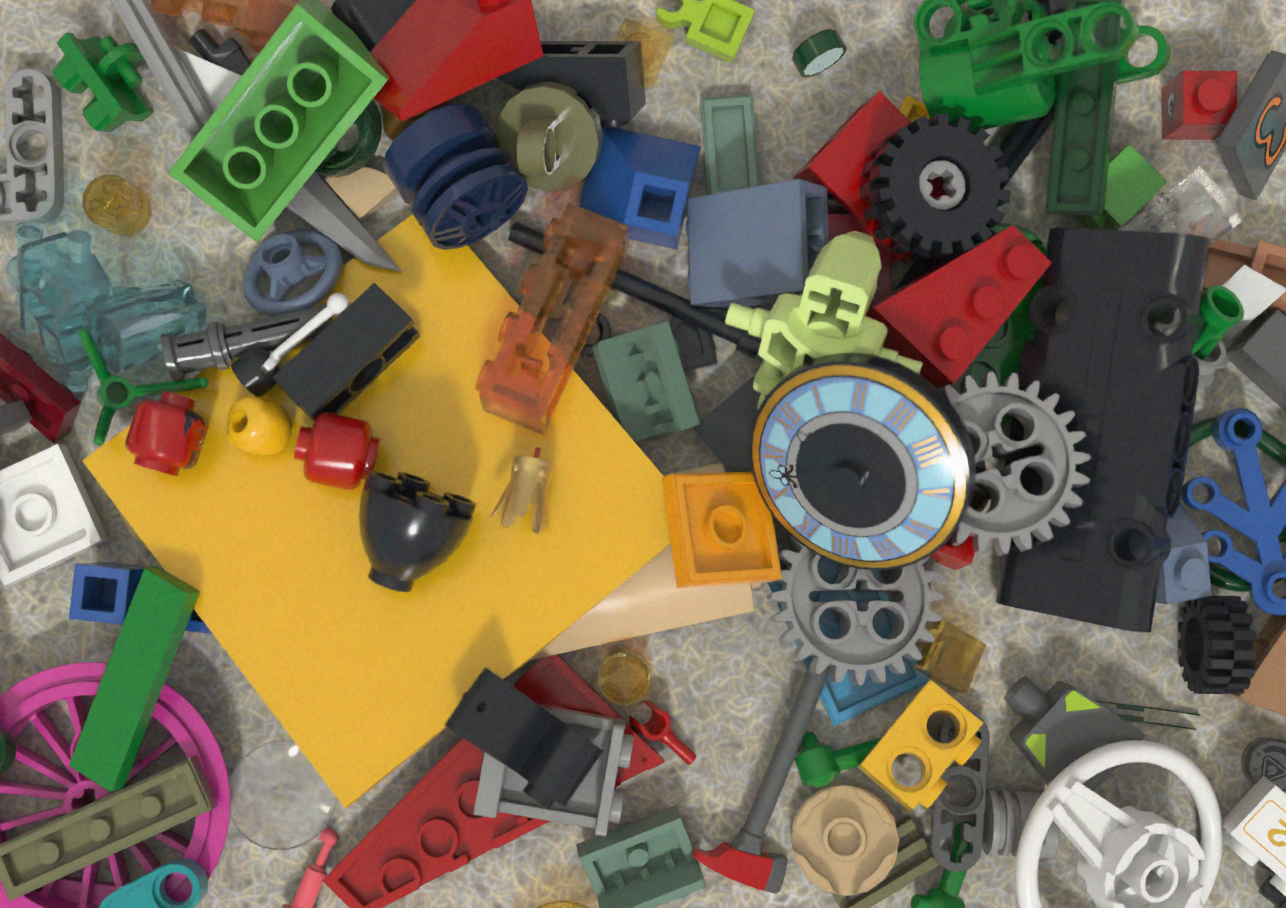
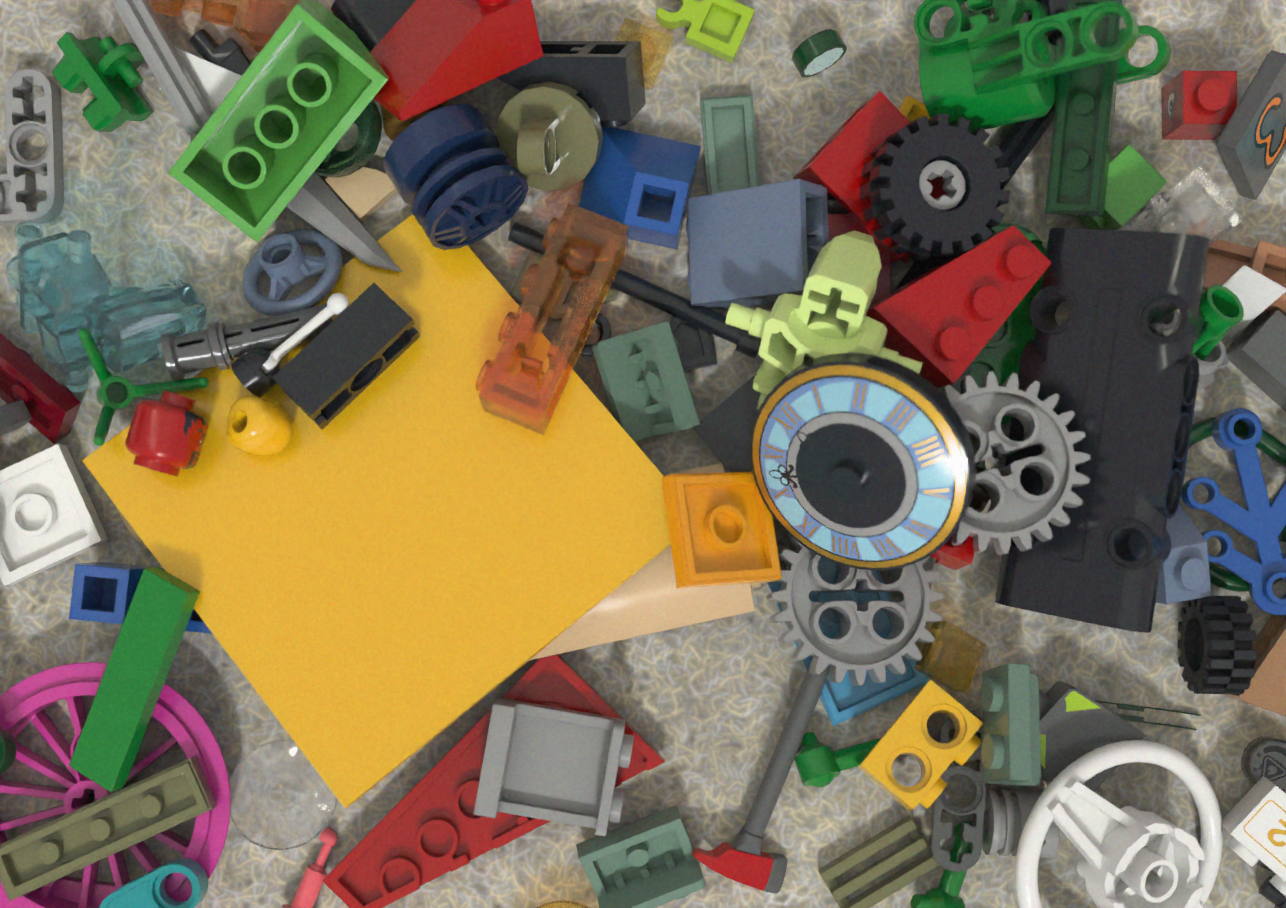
(128, 211): clear yellow wheel -> none
(337, 451): red head -> none
(409, 528): black piece -> none
(524, 739): black door -> none
(528, 481): pearl gold piece -> none
(619, 682): clear yellow wheel -> none
(659, 728): red hand -> none
(844, 840): tan tile -> none
(1011, 726): none -> sand green bracket

